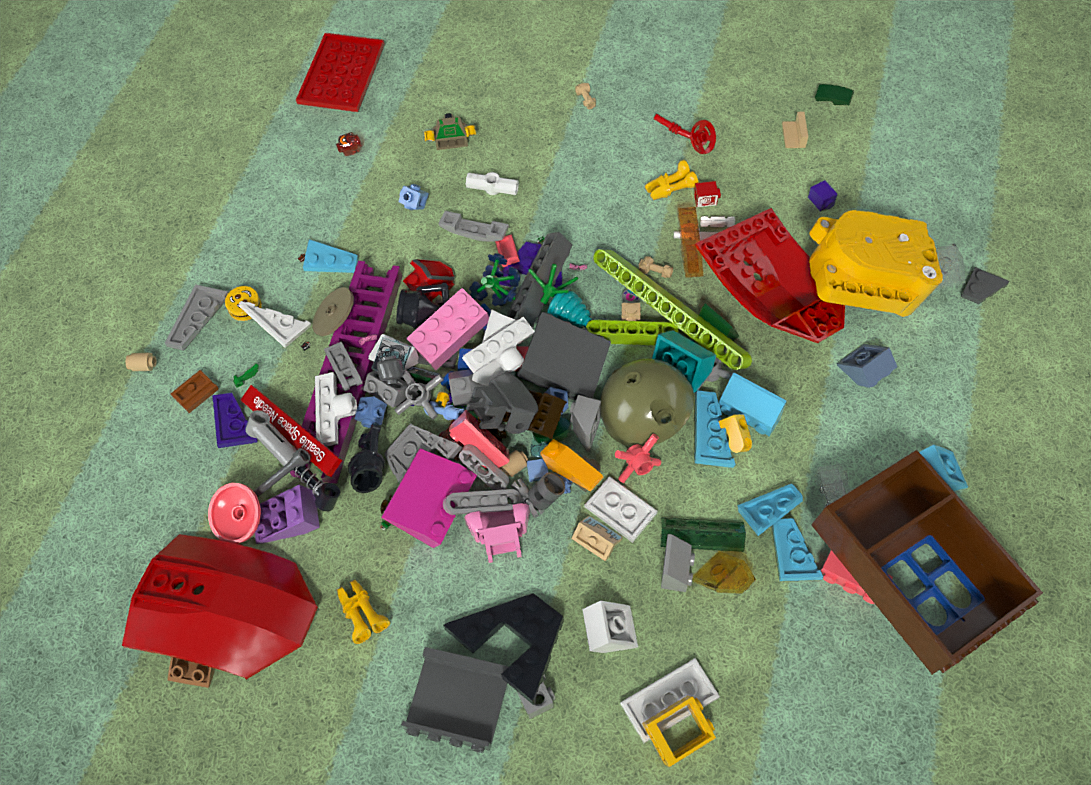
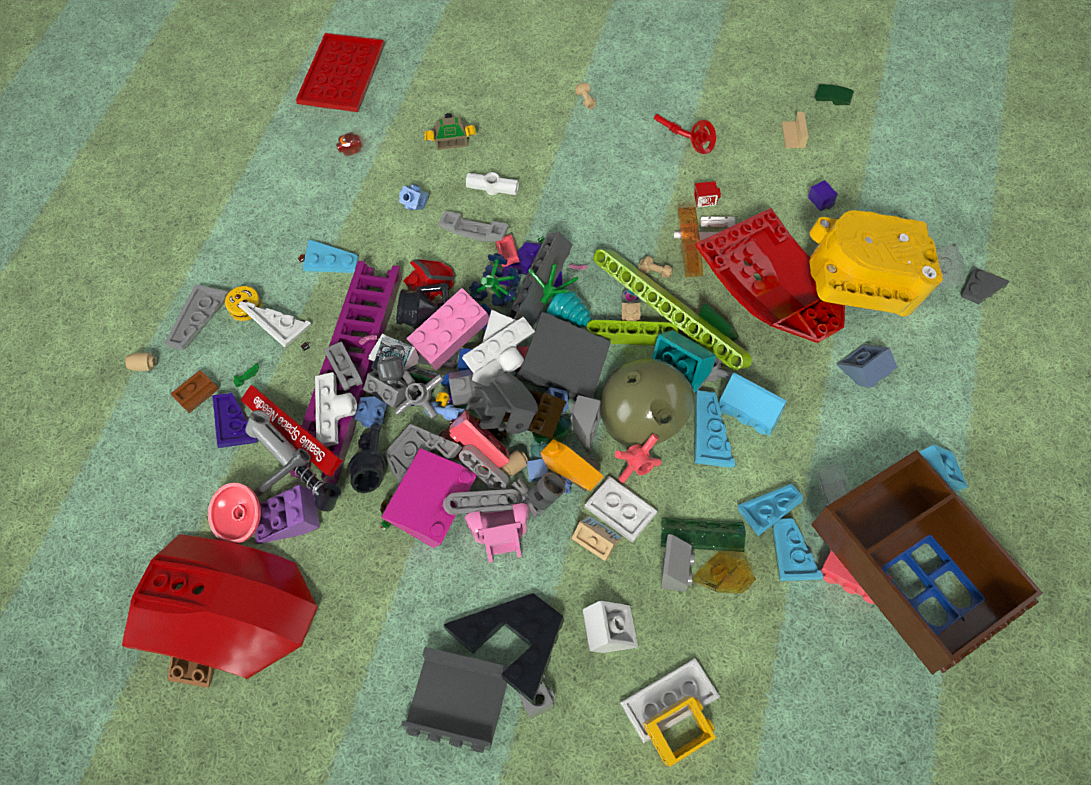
(333, 311): dark tan piece -> none
(351, 608): yellow piece -> none
(660, 186): yellow piece -> none
(737, 432): yellow leg -> none

